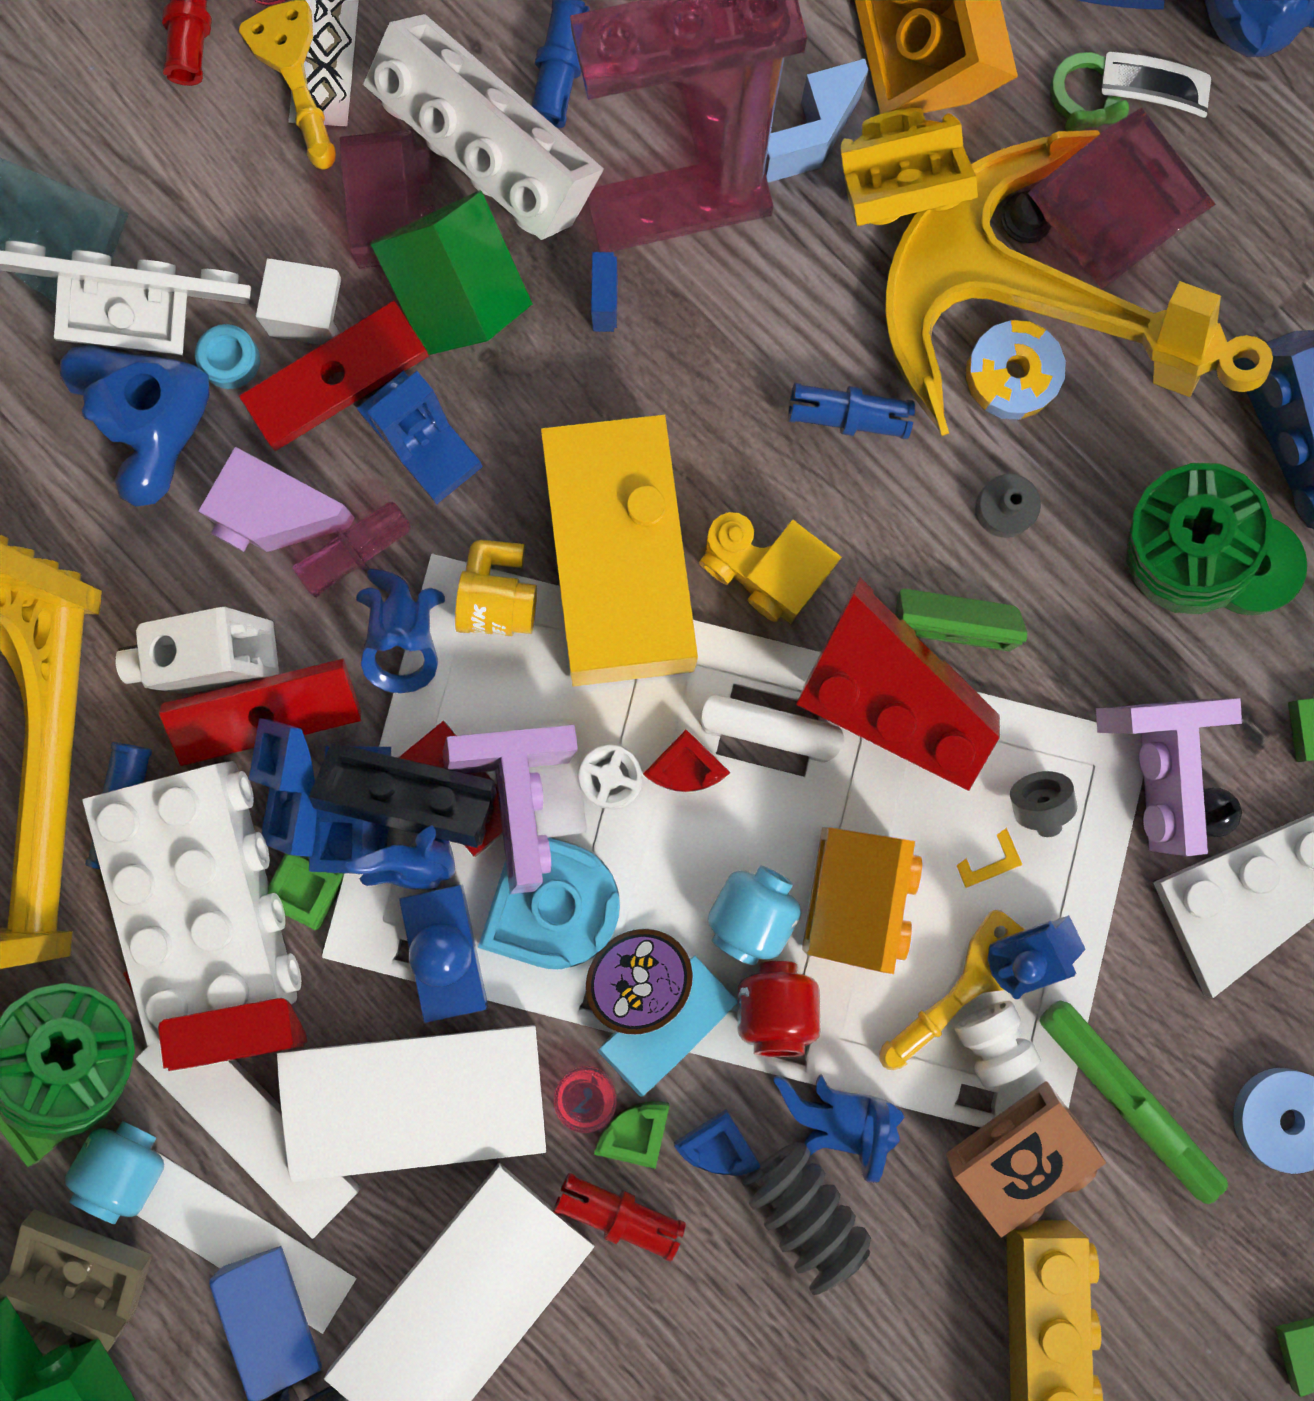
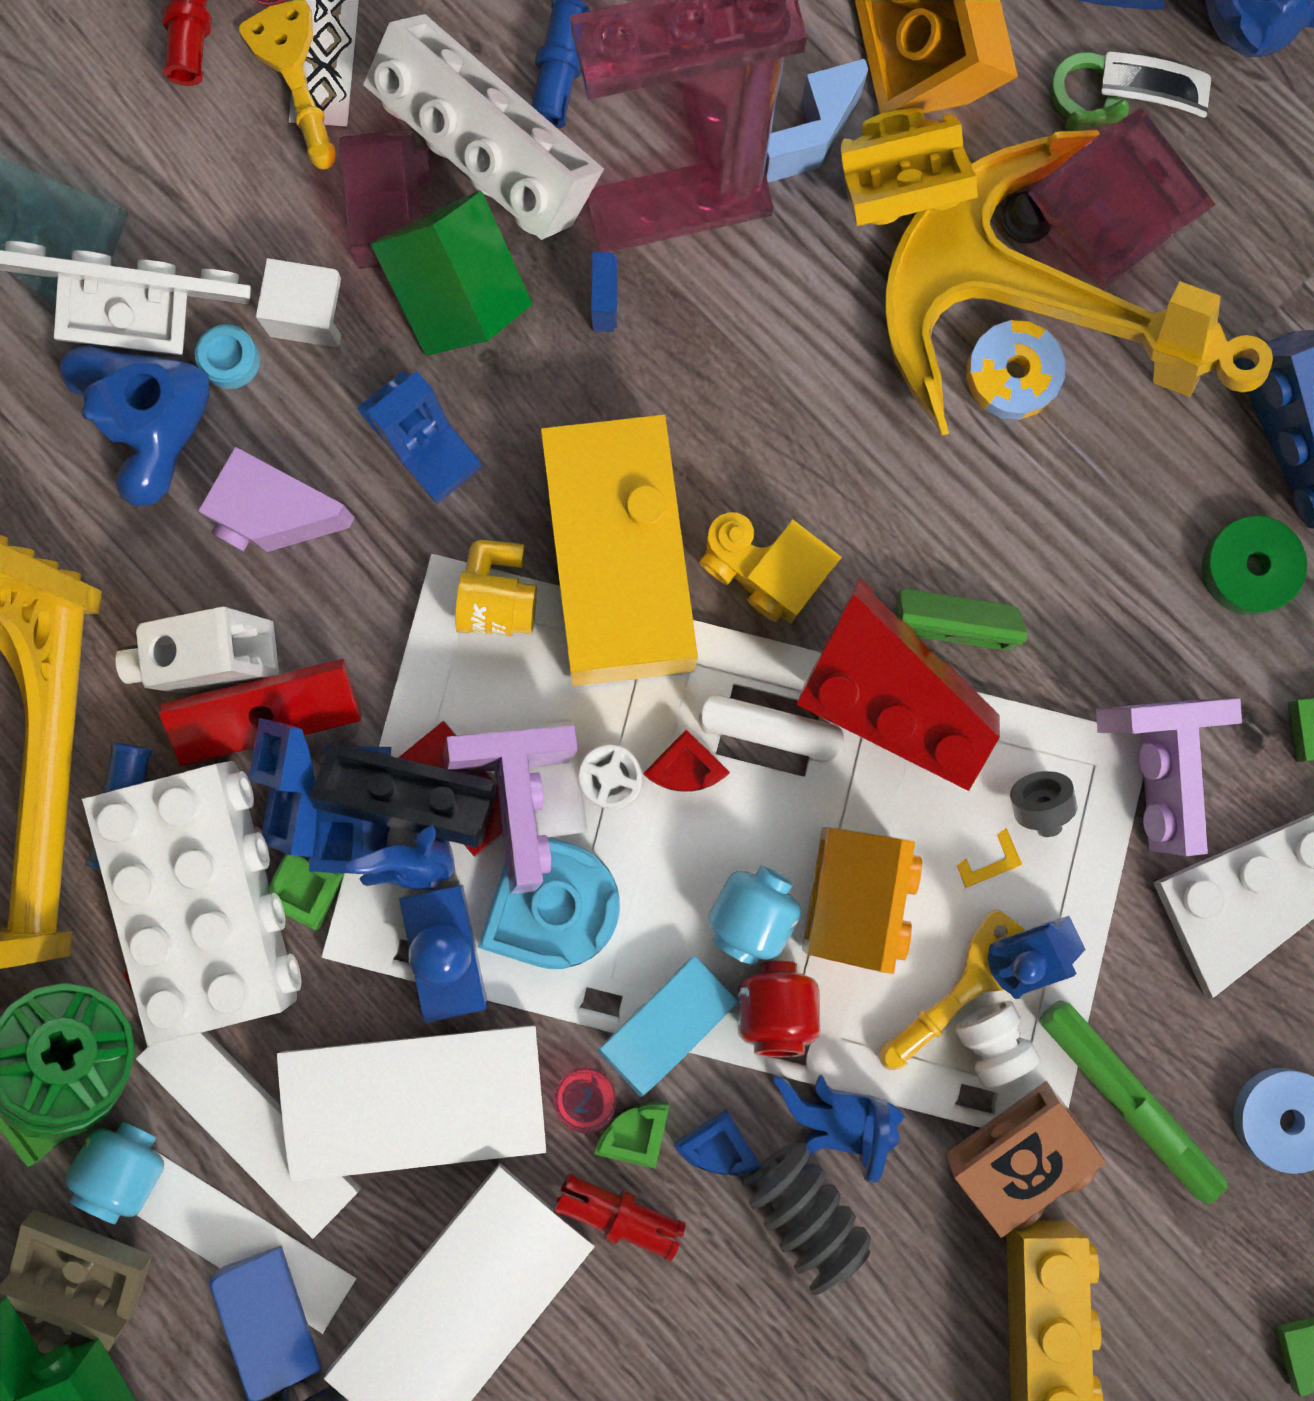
(230, 1034): red slope -> none
(300, 393): red tile -> none
(352, 548): clear pink axle -> none
(401, 624): blue piece -> none
(639, 981): sticker -> none
(851, 411): blue pin -> none
(997, 512): dark grey tile -> none
(1189, 574): green wheel -> none
(1216, 798): black hinge -> none

